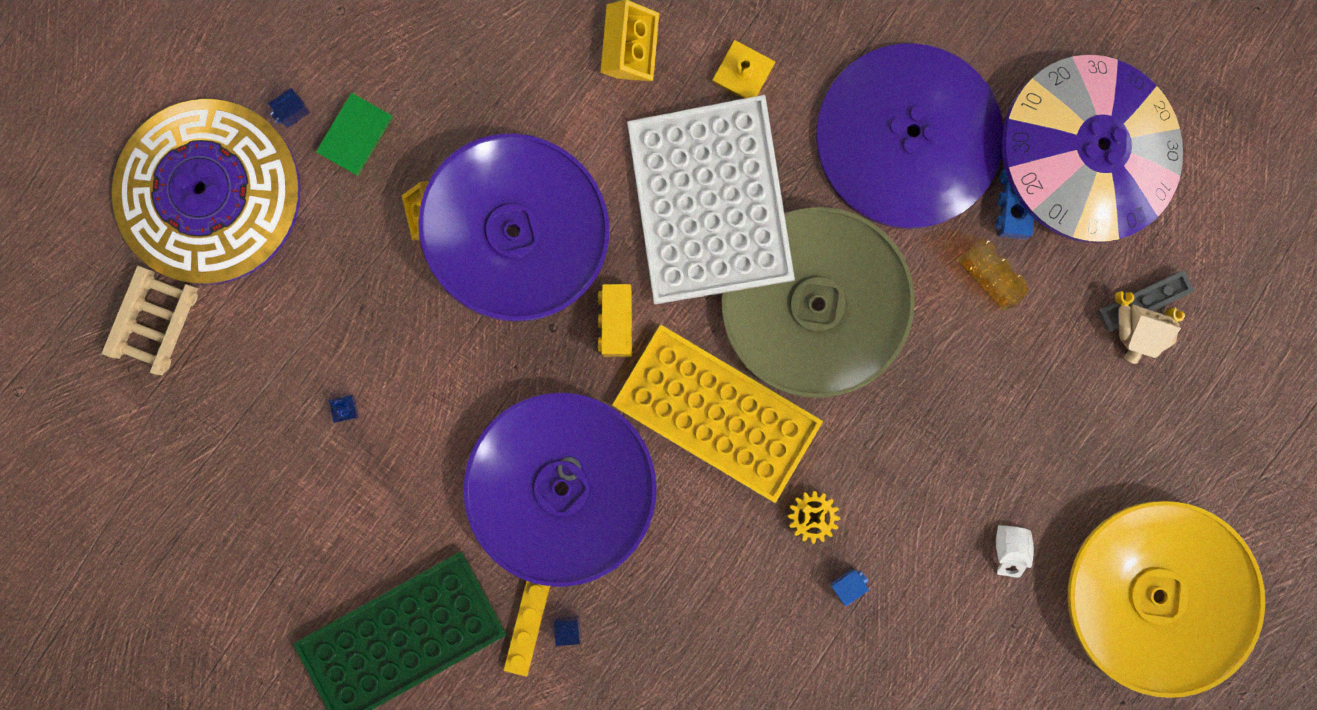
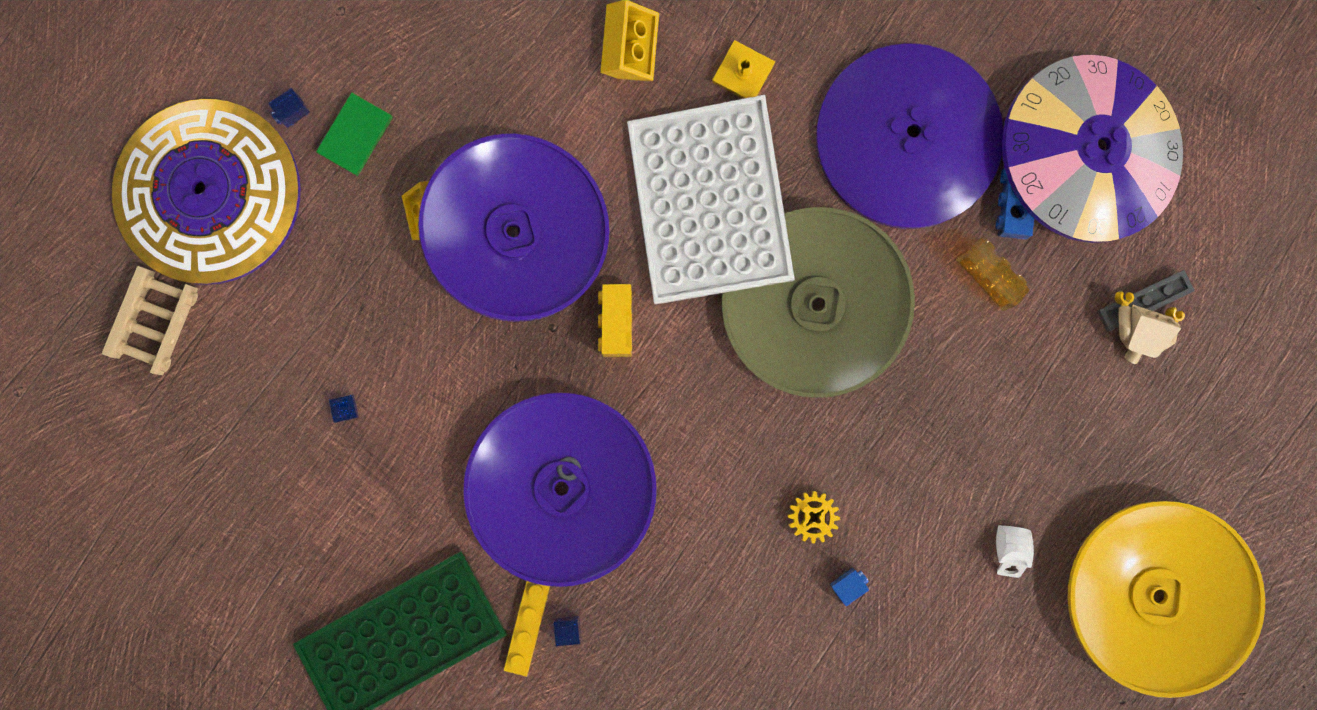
(717, 413): yellow plate -> none

